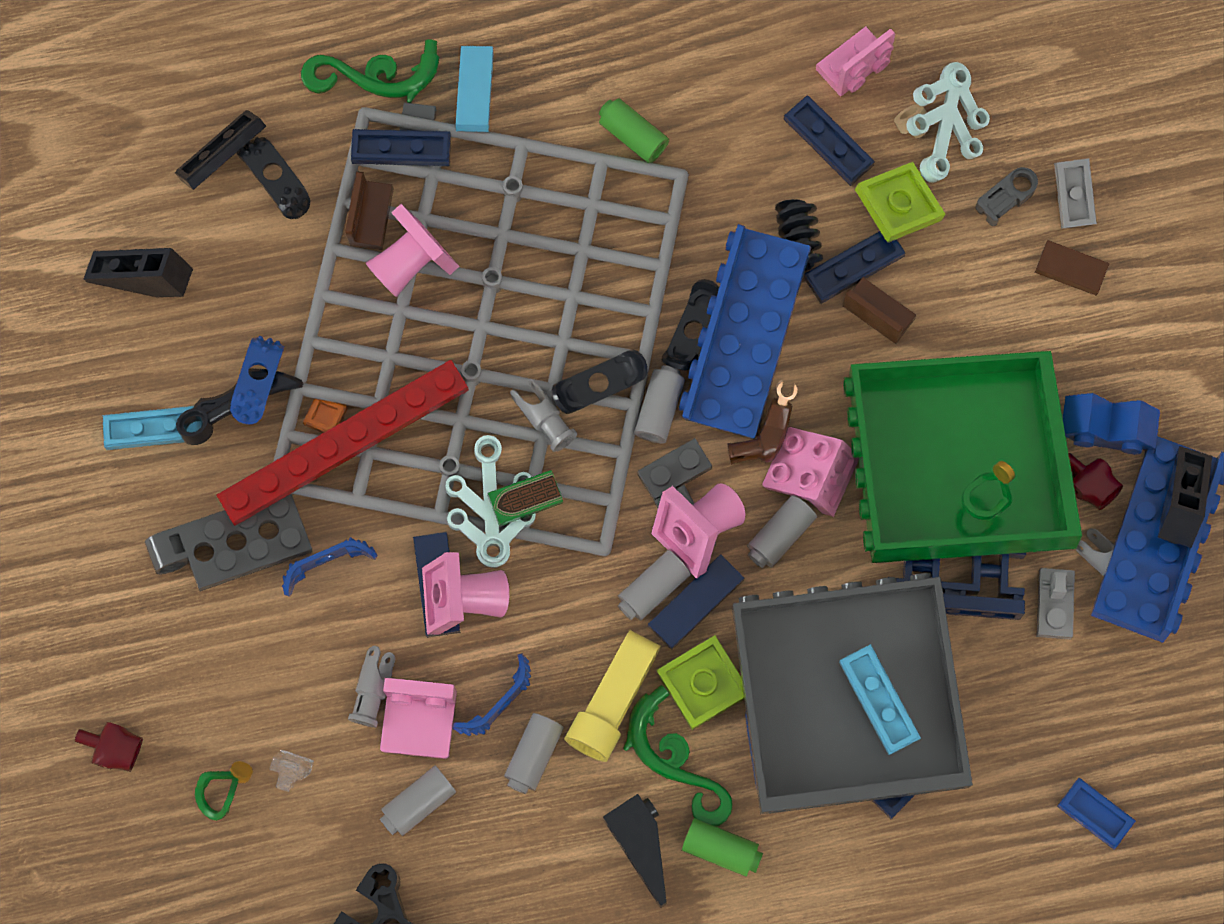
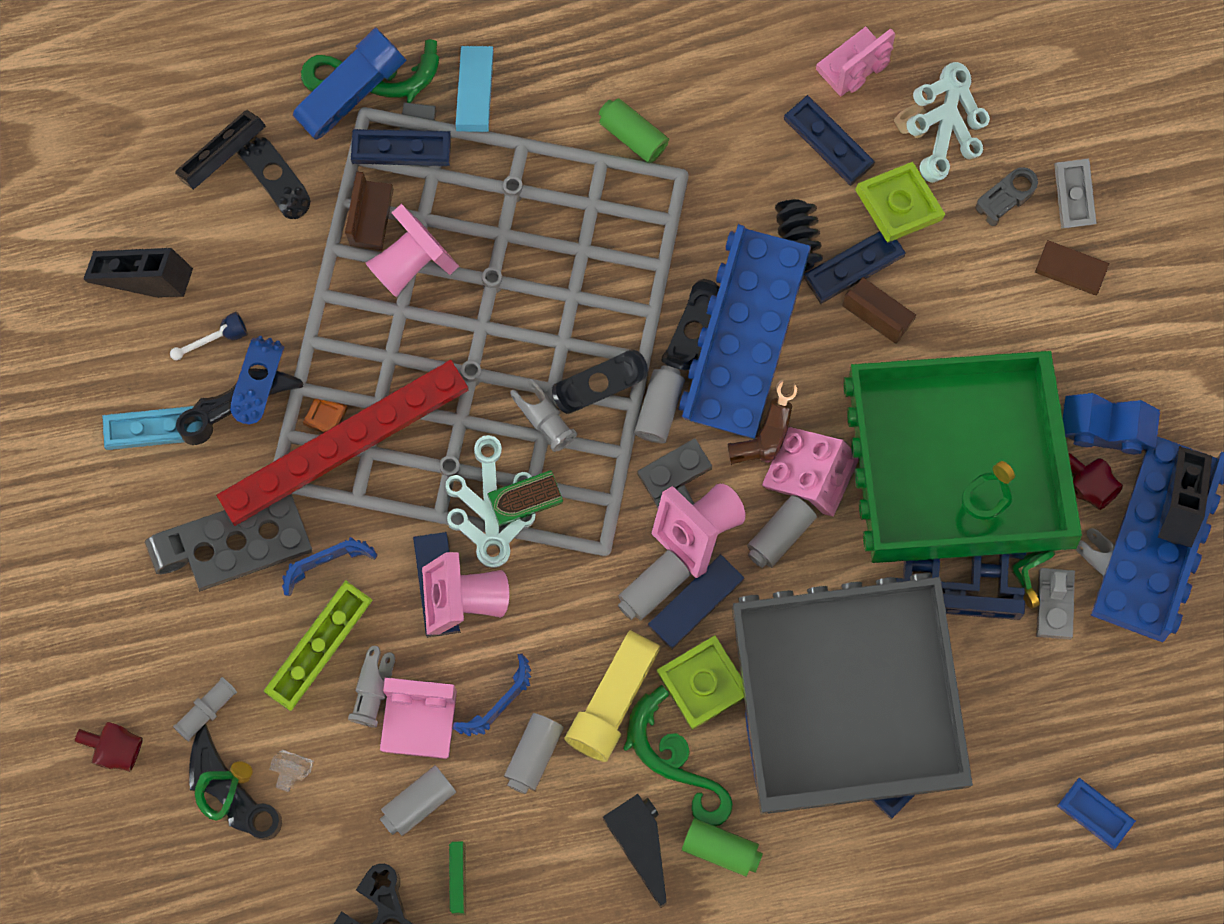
(205, 709): none -> light grey pin
(231, 327): none -> hinge
(243, 808): none -> black piece
(317, 646): none -> lime brick
(349, 84): none -> blue beam
(457, 878): none -> green tile
(879, 699): medium azure tile -> none
(1030, 561): none -> green piece

